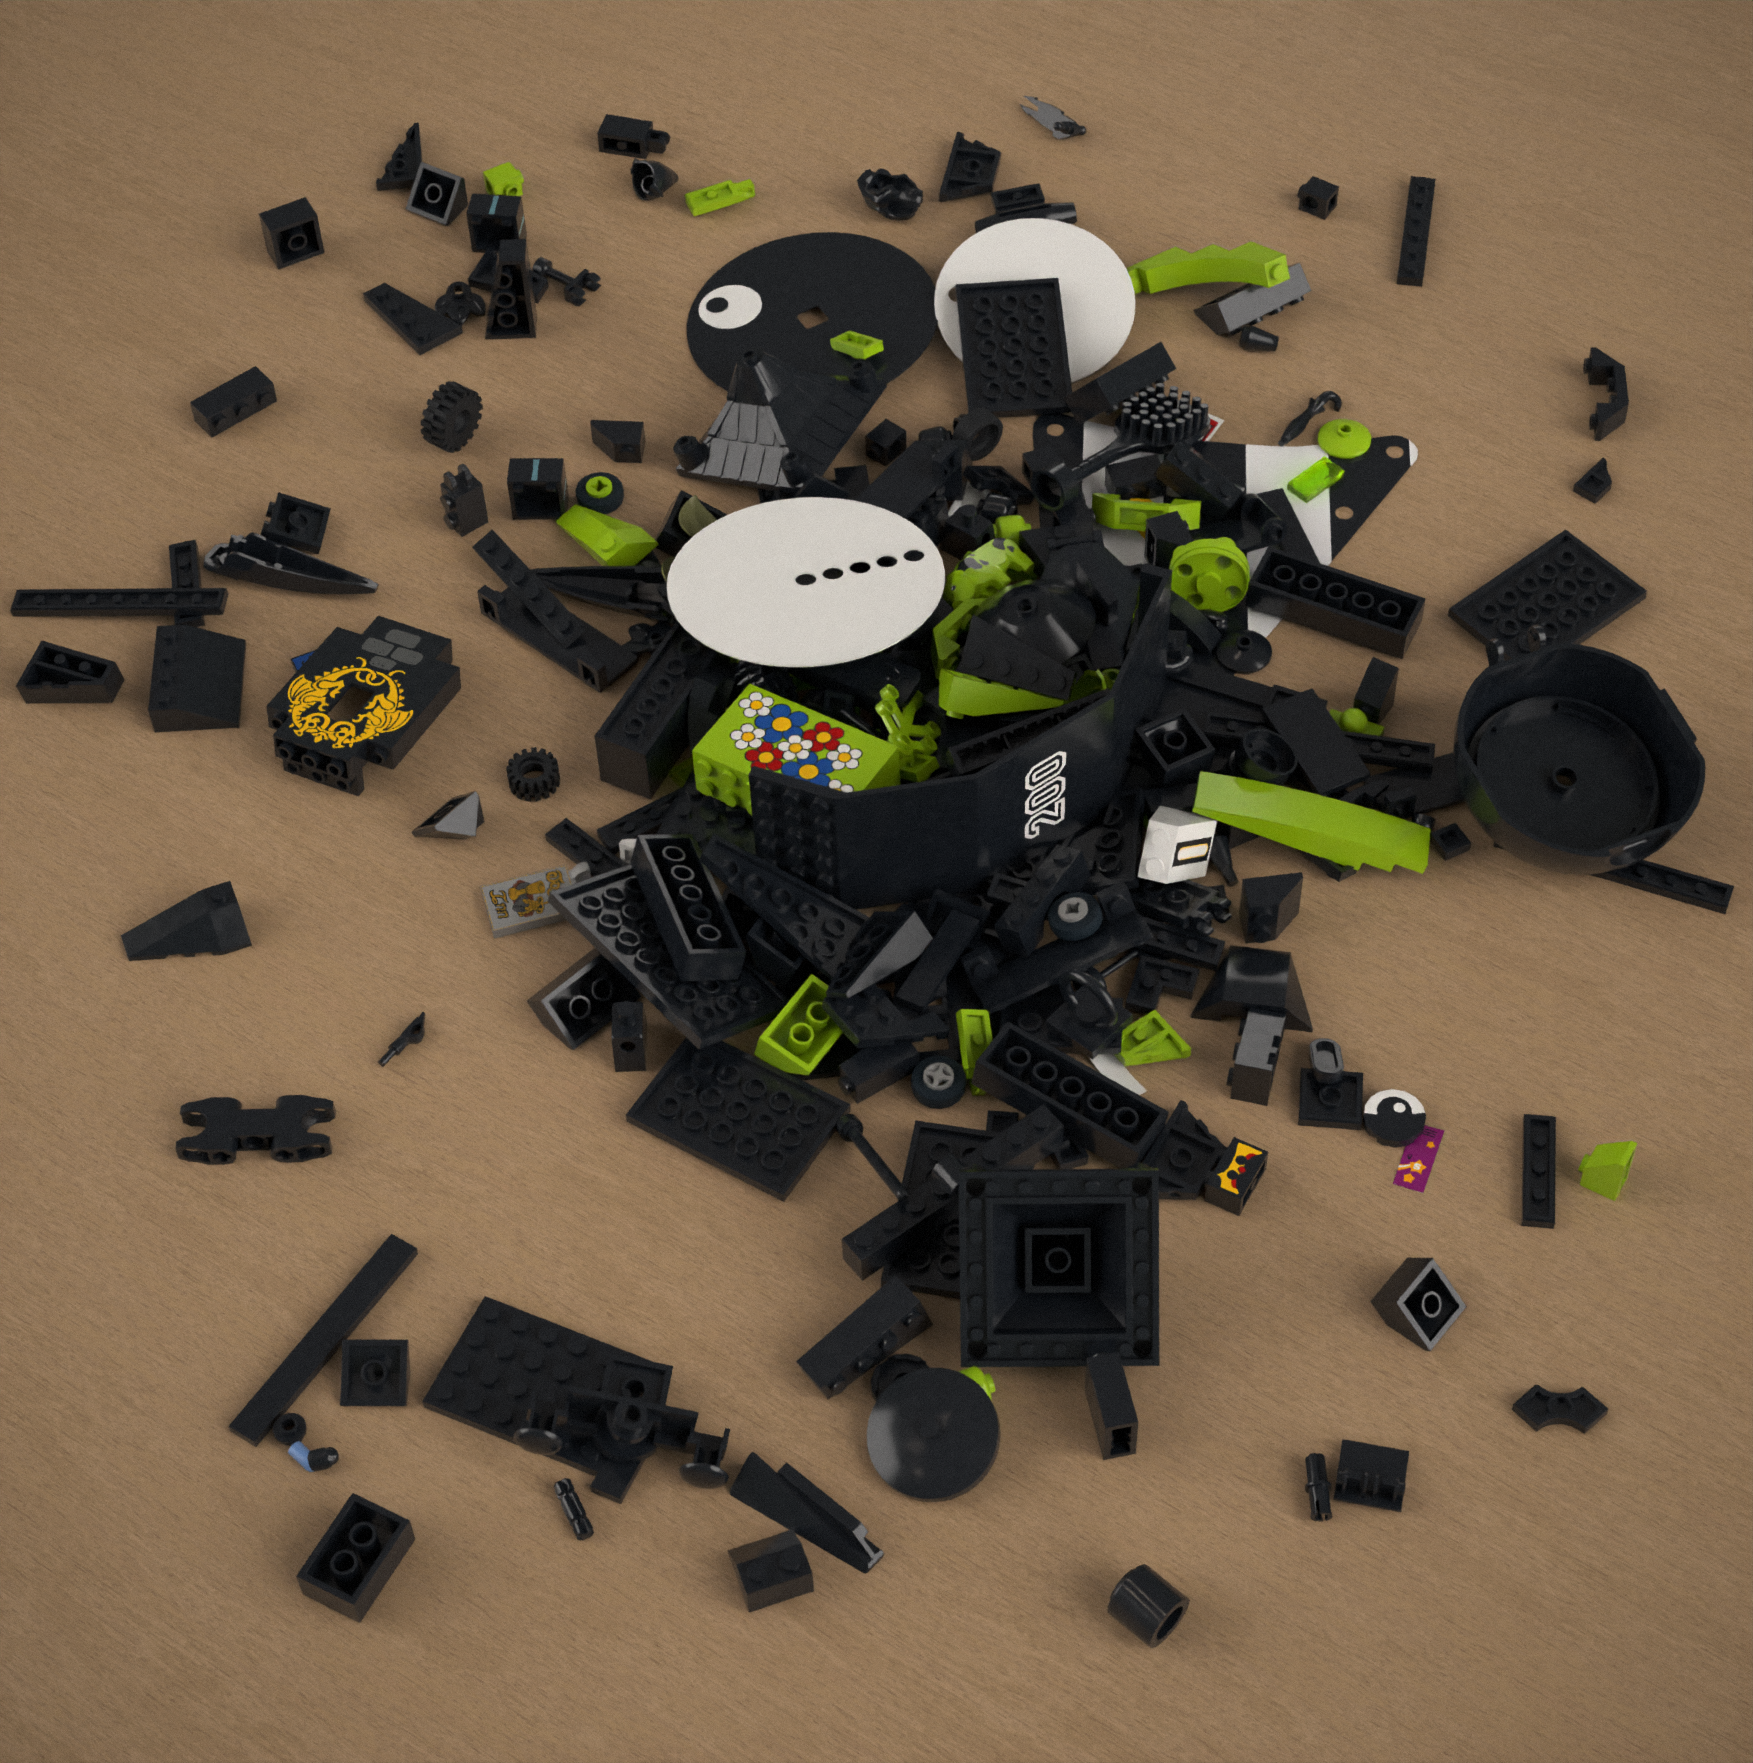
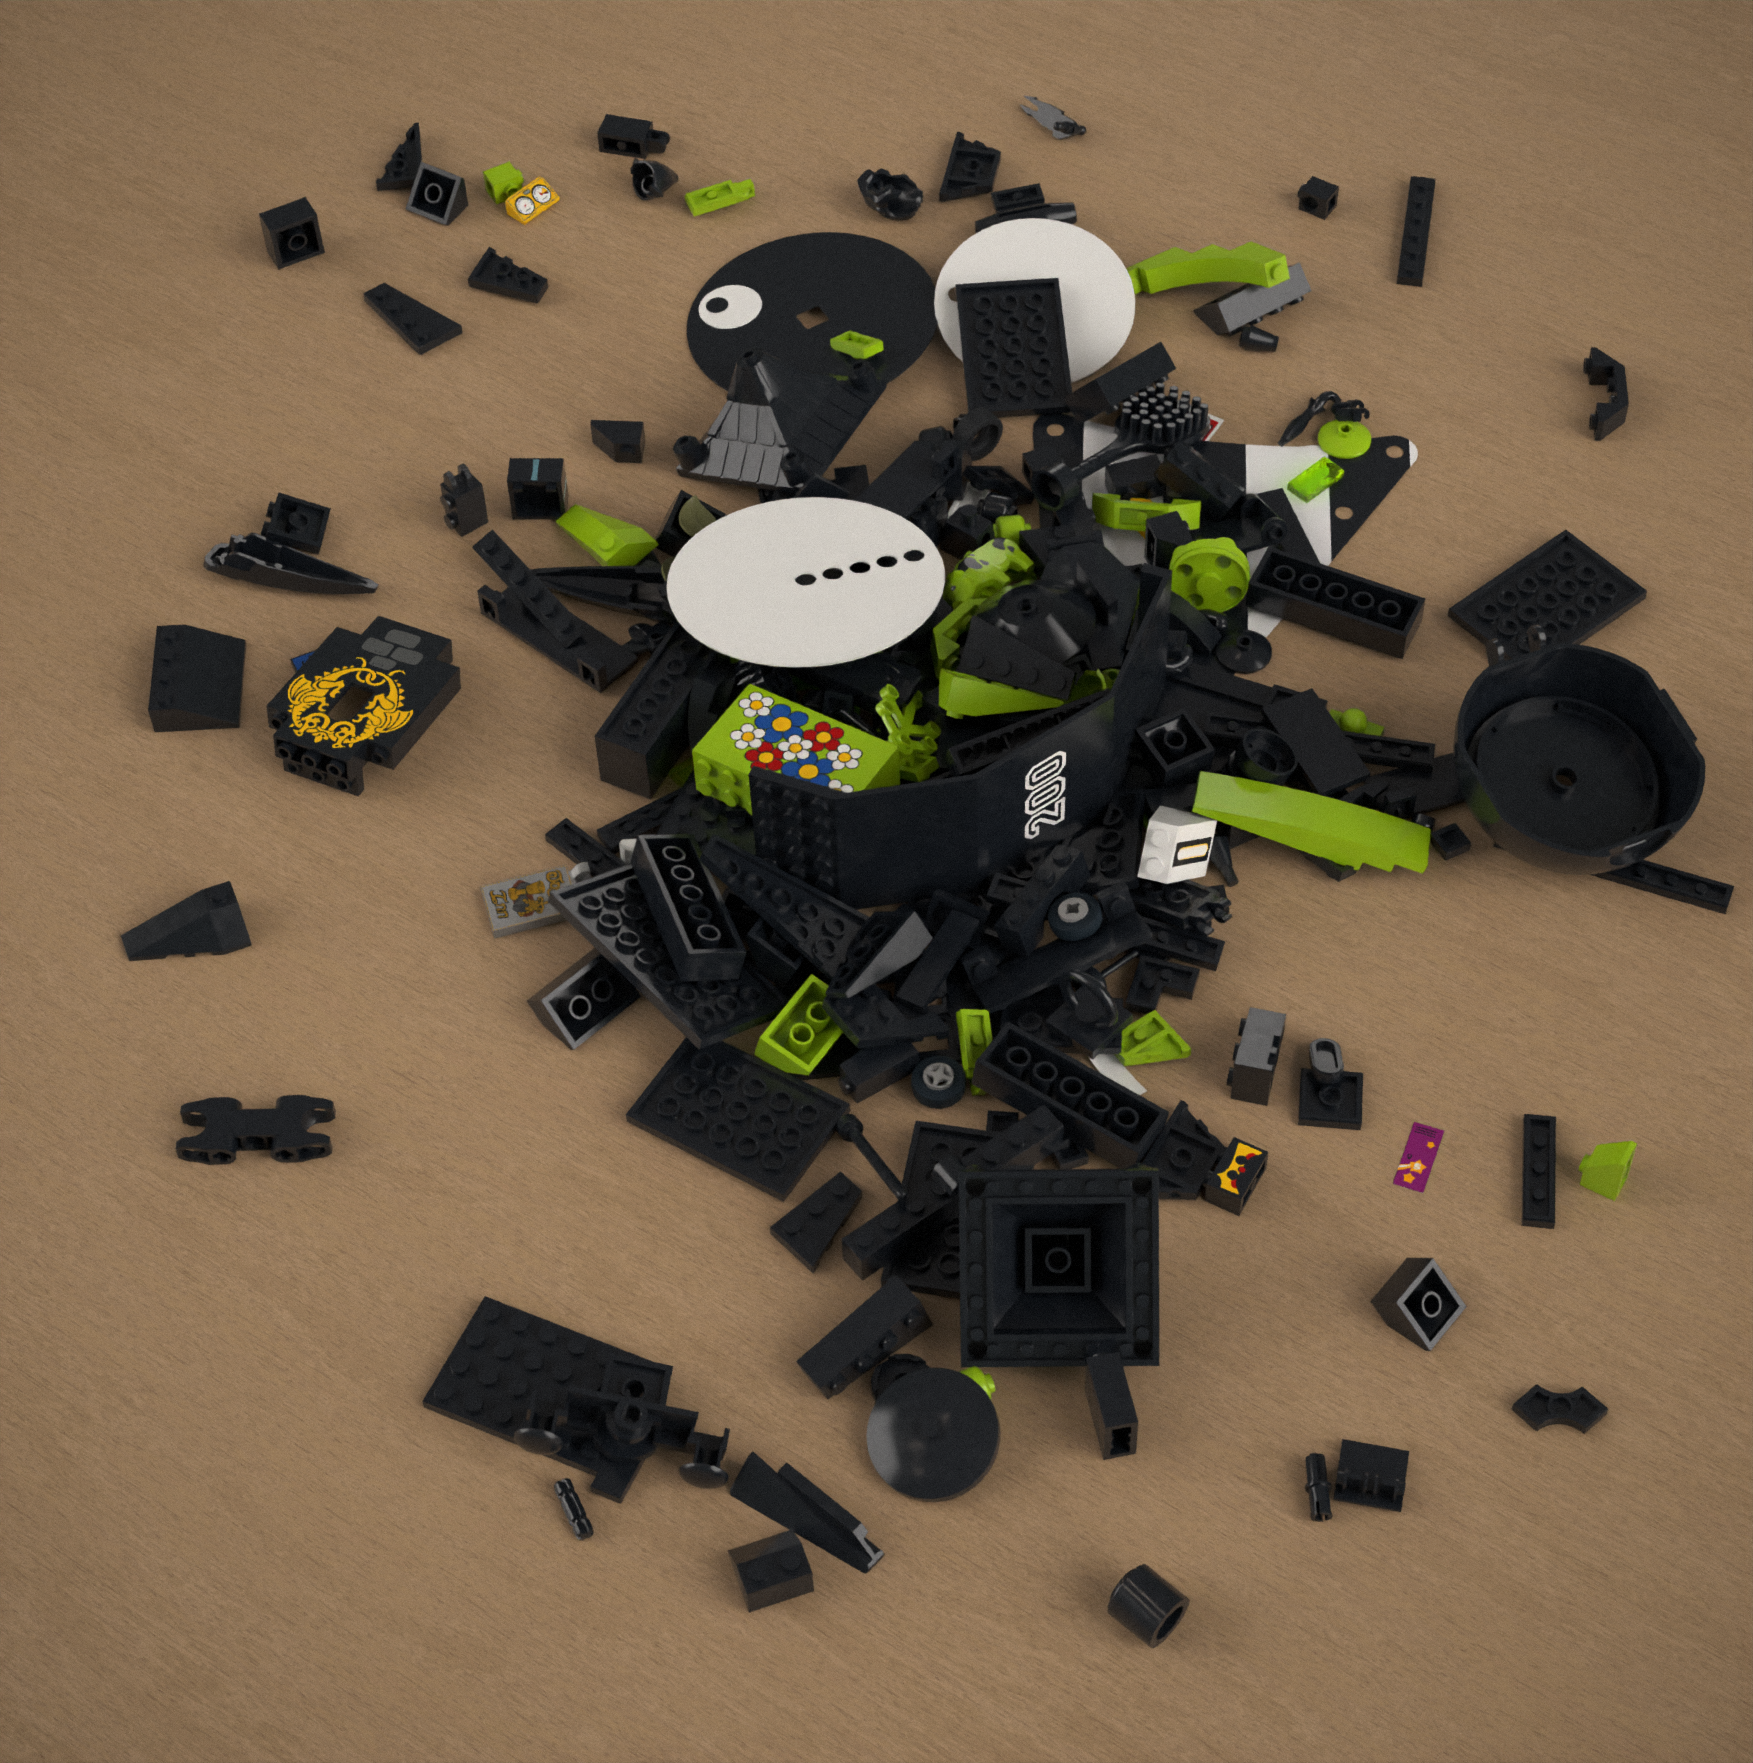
(68, 677): black wedge -> none
(119, 602): black tile -> none
(186, 574): black plate -> none
(233, 401): black brick -> none
(291, 1436): black plate -> none
(315, 1459): black arm -> none
(323, 1340): black tile -> none
(356, 1557): black brick -> none
(375, 1373): black slope -> none
(406, 1038): black hand -> none
(451, 416): black tyre -> none
(454, 820): black slope -> none
(460, 305): black plate -> none
(494, 219): black container -> none
(512, 298): black wedge -> none
(531, 200): none -> slope
(533, 786): black tyre -> none
(573, 290): black bar -> none
(600, 492): black wheel -> none
(629, 1025): black torso -> none
(814, 1222): none -> black wing
(885, 442): black brick -> none
(1255, 980): black wedge -> none
(1269, 905): black slope -> none
(1348, 412): none -> black piece
(1377, 690): black slope -> none
(1394, 1118): tile -> none
(1594, 482): black tile -> none

